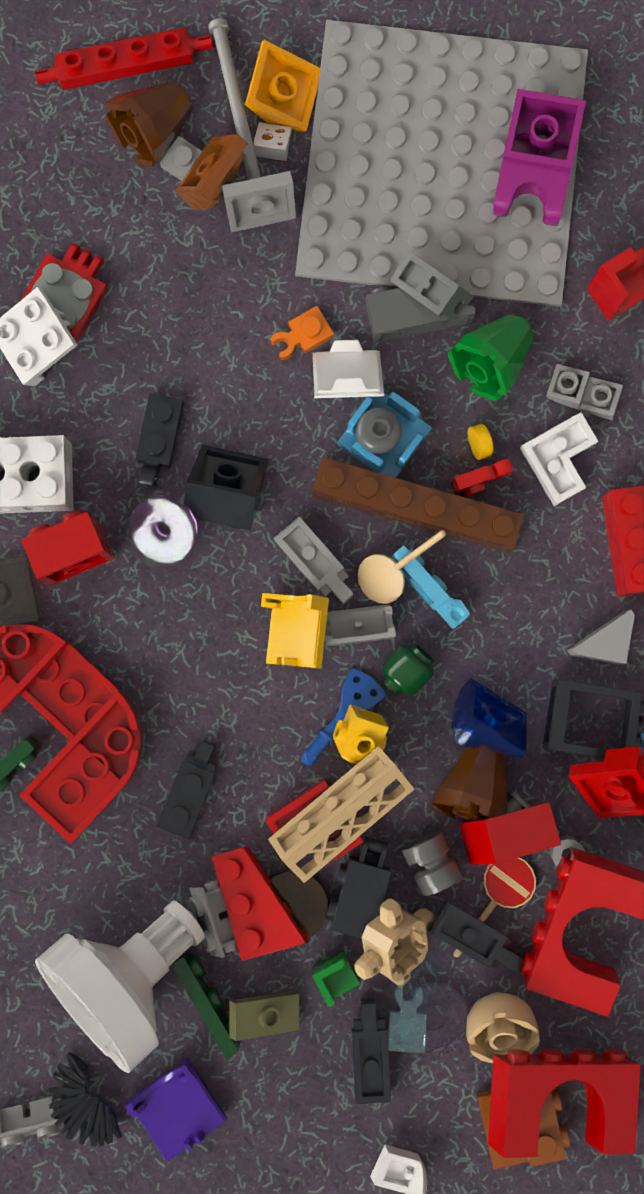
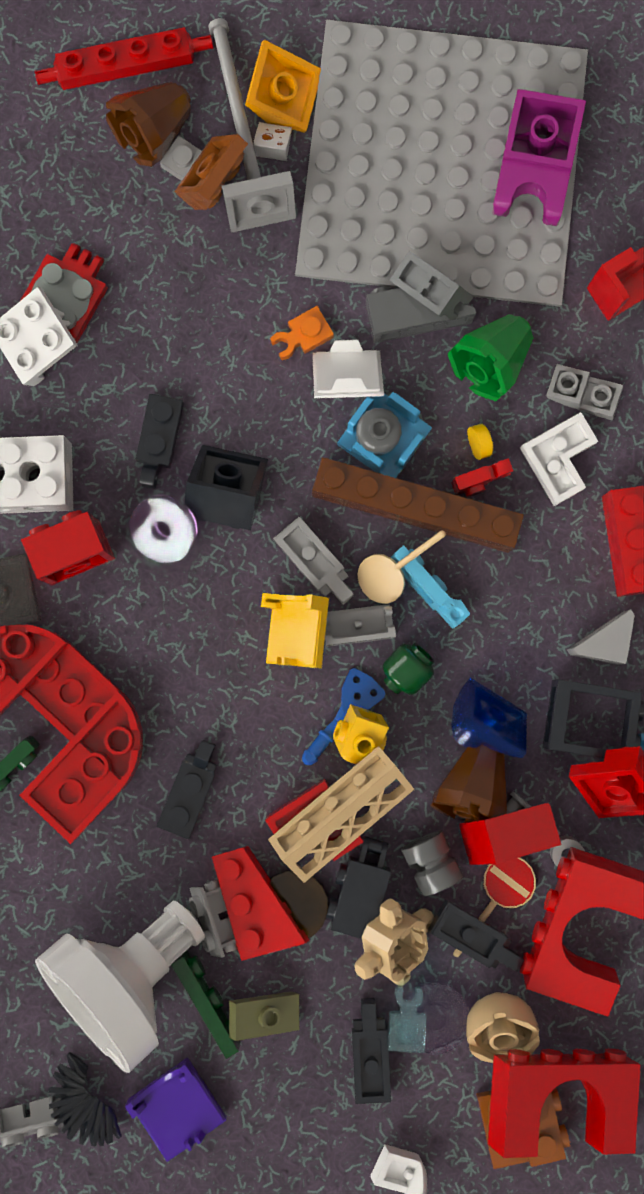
(334, 977): green panel -> none

